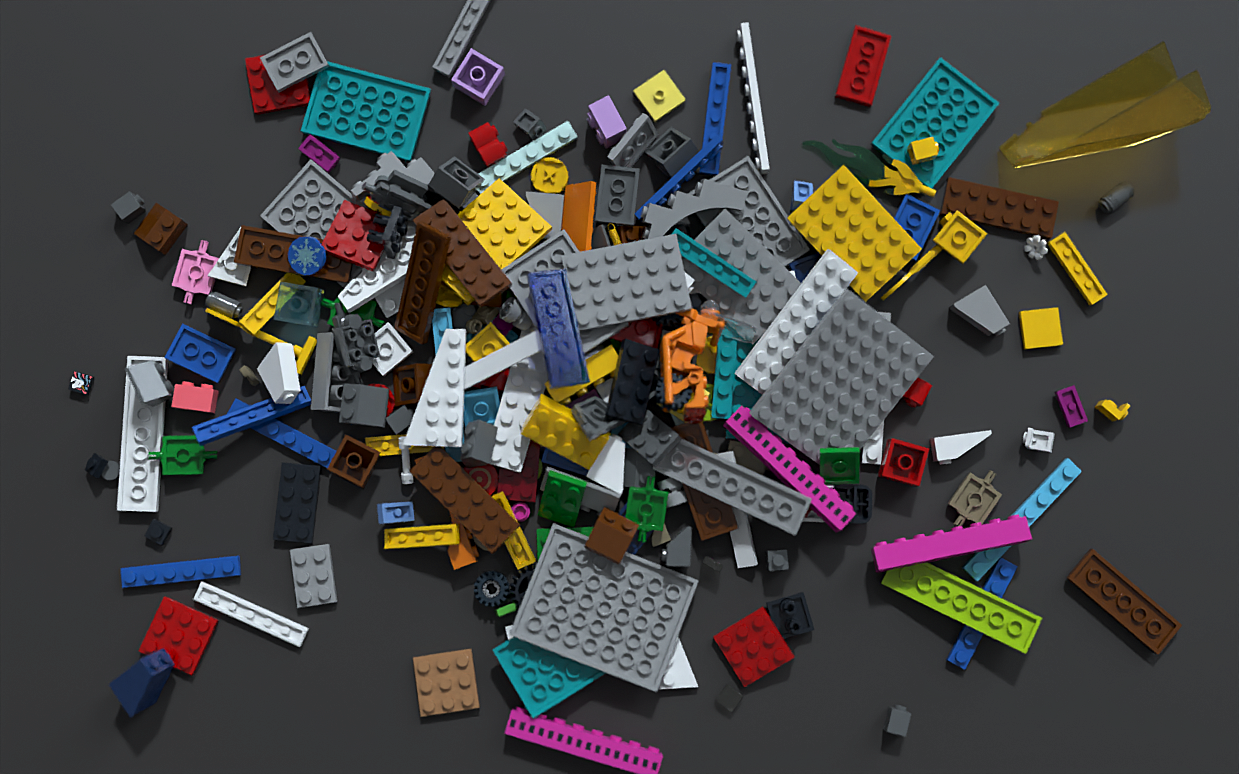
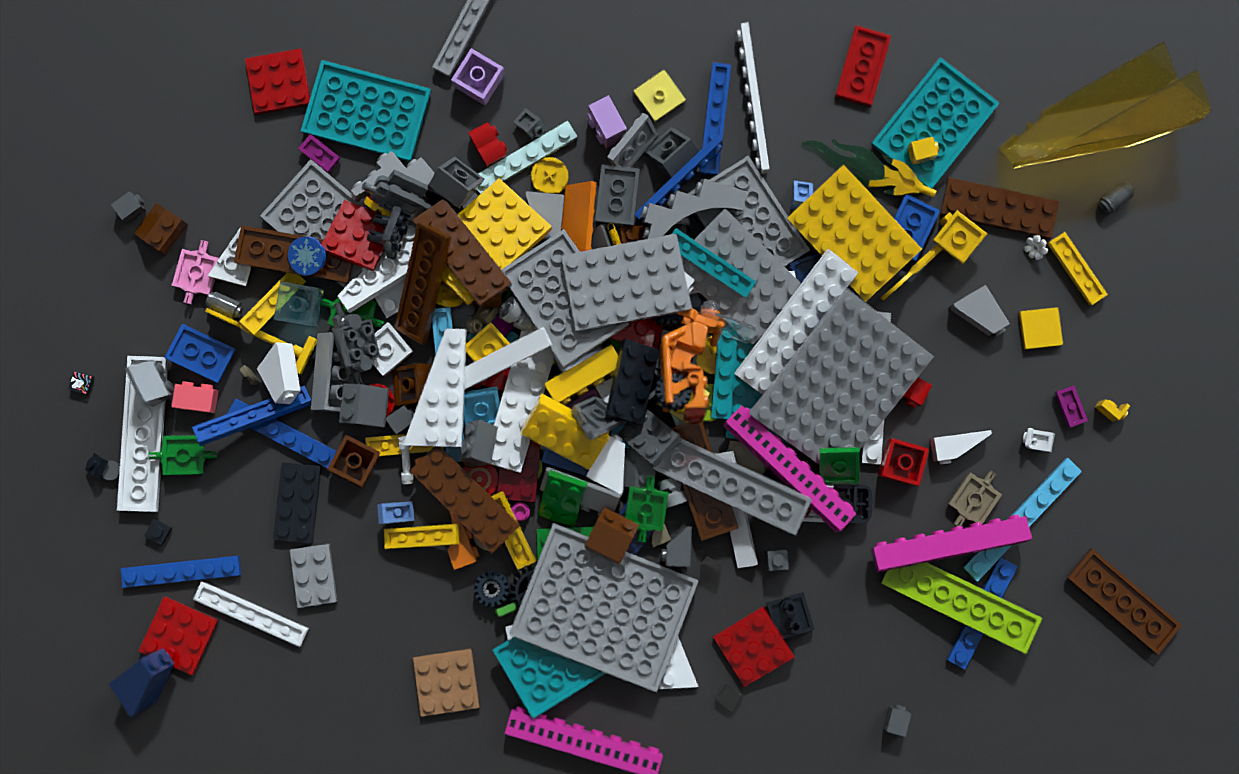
(294, 62): light grey plate -> none
(558, 328): clear blue plate -> none

